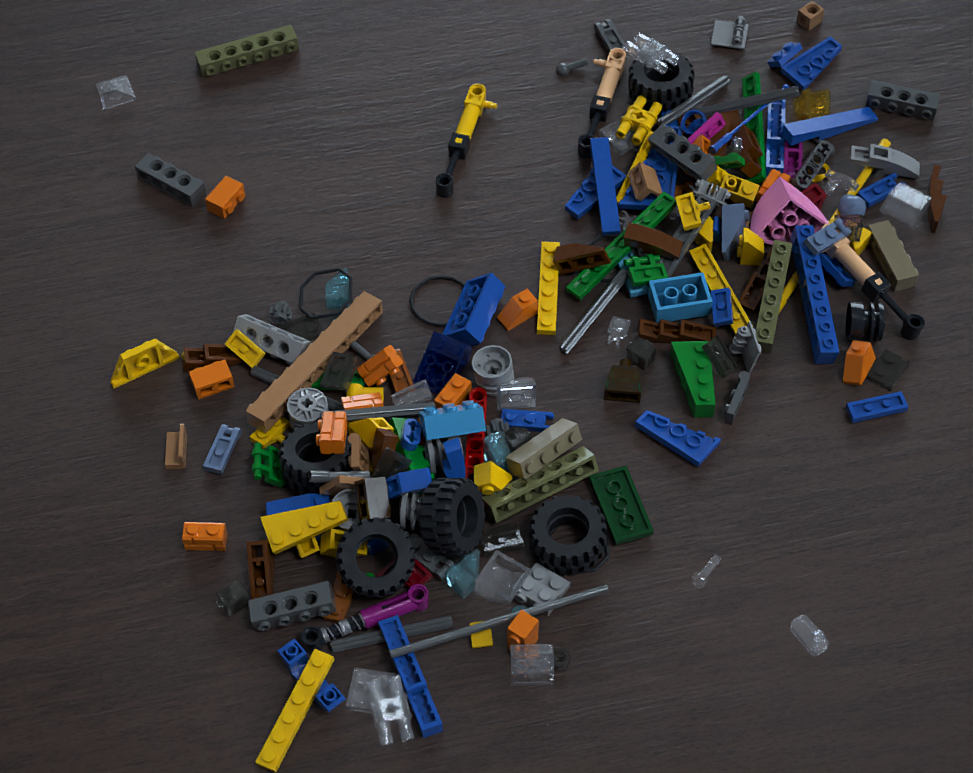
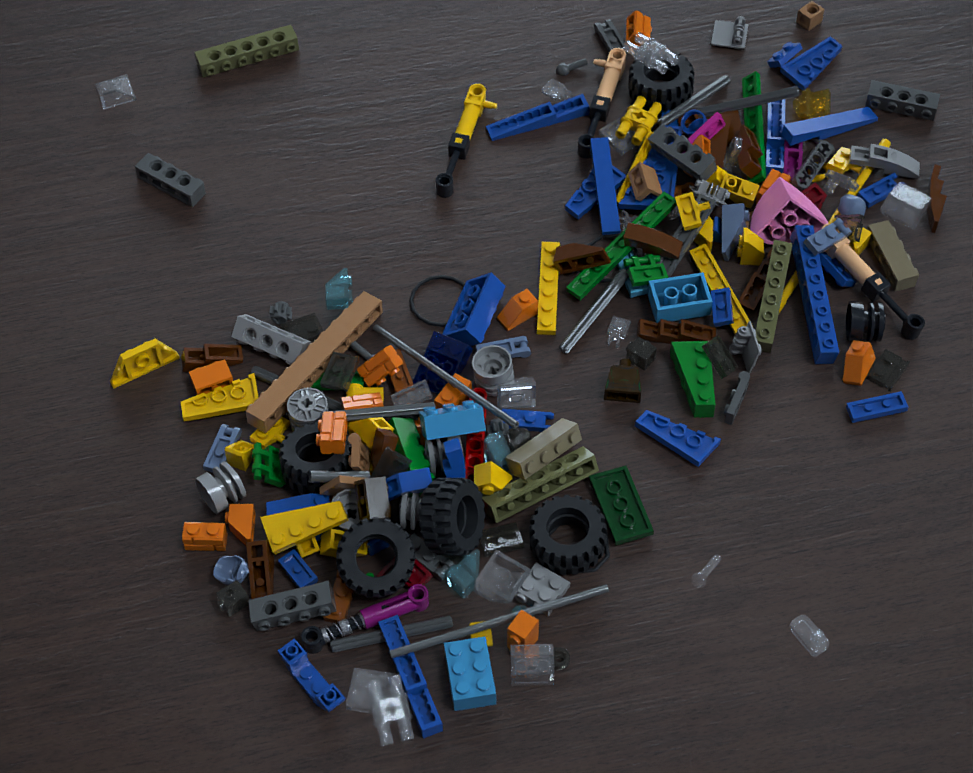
(176, 449): medium nougat panel -> none
(221, 401): none -> yellow wing
(223, 485): none -> light grey wheel
(225, 197): orange brick -> none
(230, 569): none -> sand blue hair
(239, 454): none -> yellow slope
(241, 521): none -> orange slope
(245, 348): yellow plate -> none
(295, 710): yellow plate -> none
(297, 569): none -> blue plate
(327, 314): black piece -> none
(407, 434): blue beam -> none
(447, 377): none -> dark grey piece
(470, 673): none -> dark azure brick
(509, 345): none -> sand blue plate
(539, 117): none -> blue slope
(556, 90): none -> clear plate
(637, 23): none -> orange brick
(713, 148): blue piece -> none
(731, 161): green plate -> none
(840, 162): none -> yellow plate

